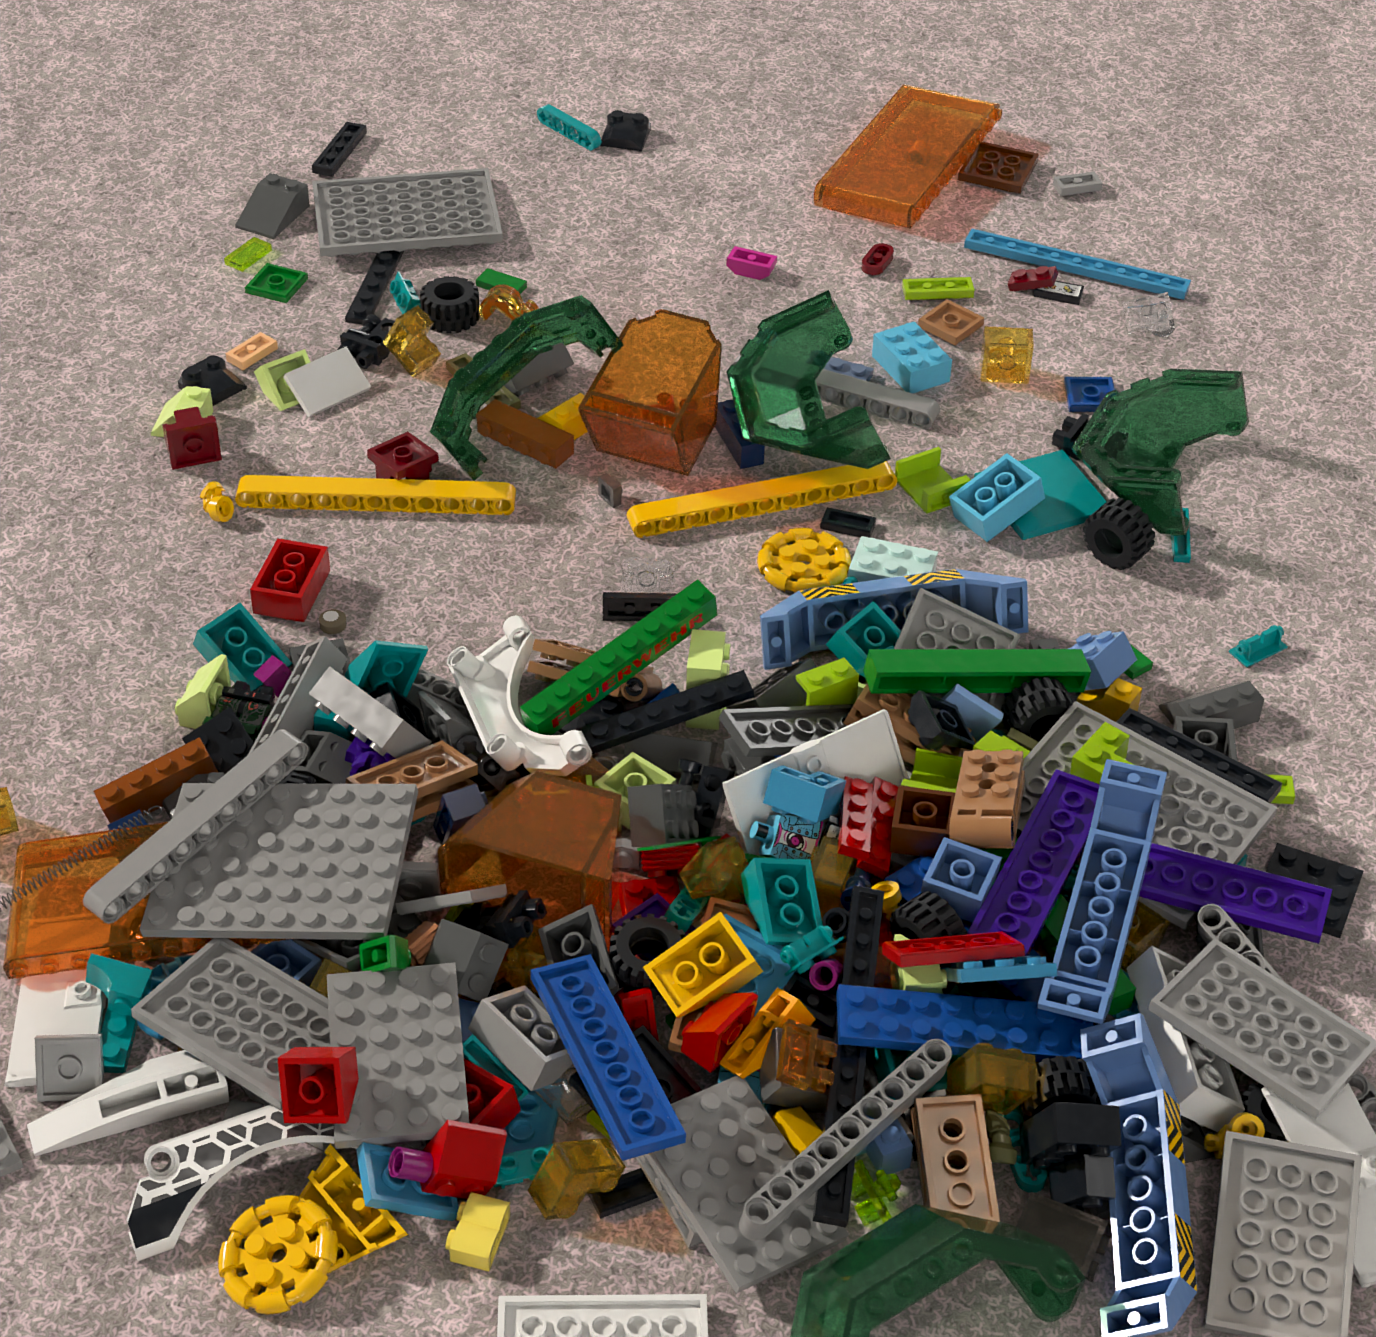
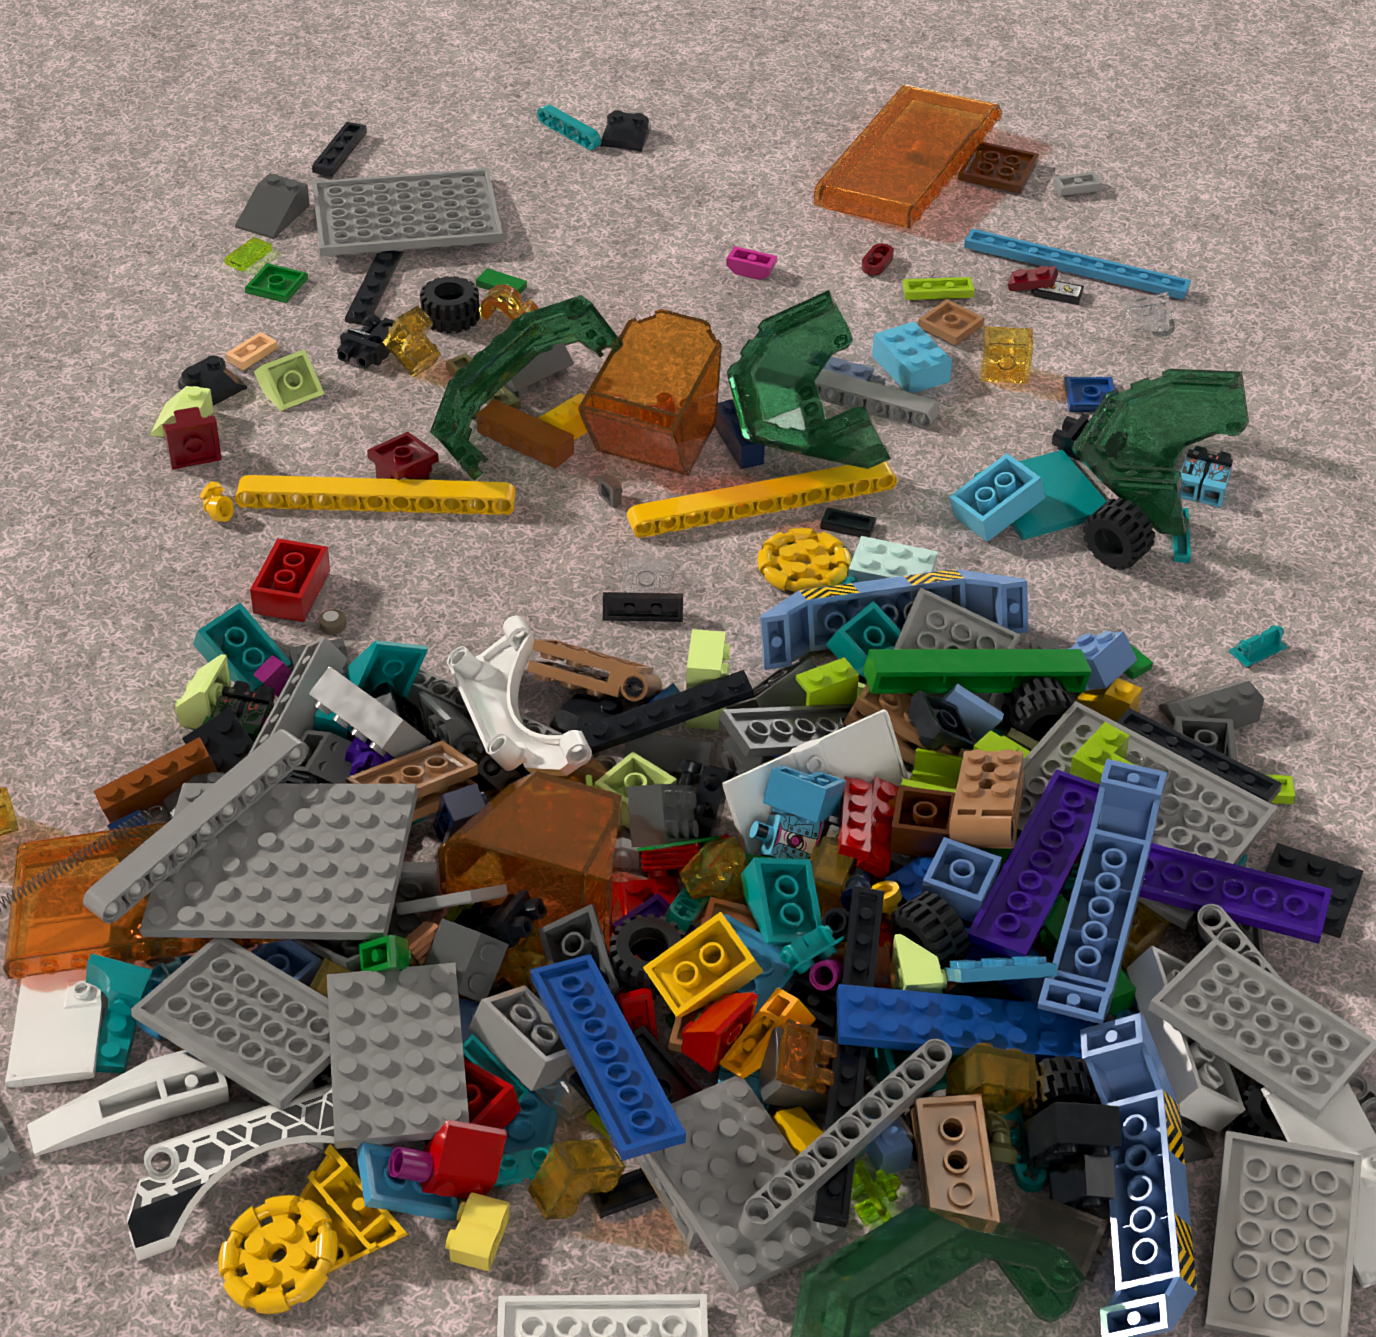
(68, 1065): light grey tile -> none
(318, 1084): red slope -> none
(327, 381): white tile -> none
(404, 293): teal hinge -> none
(619, 660): green brick -> none
(927, 481): lime panel -> none
(952, 949): red tile -> none
(1206, 469): none -> hips
(1241, 1123): yellow arm -> none

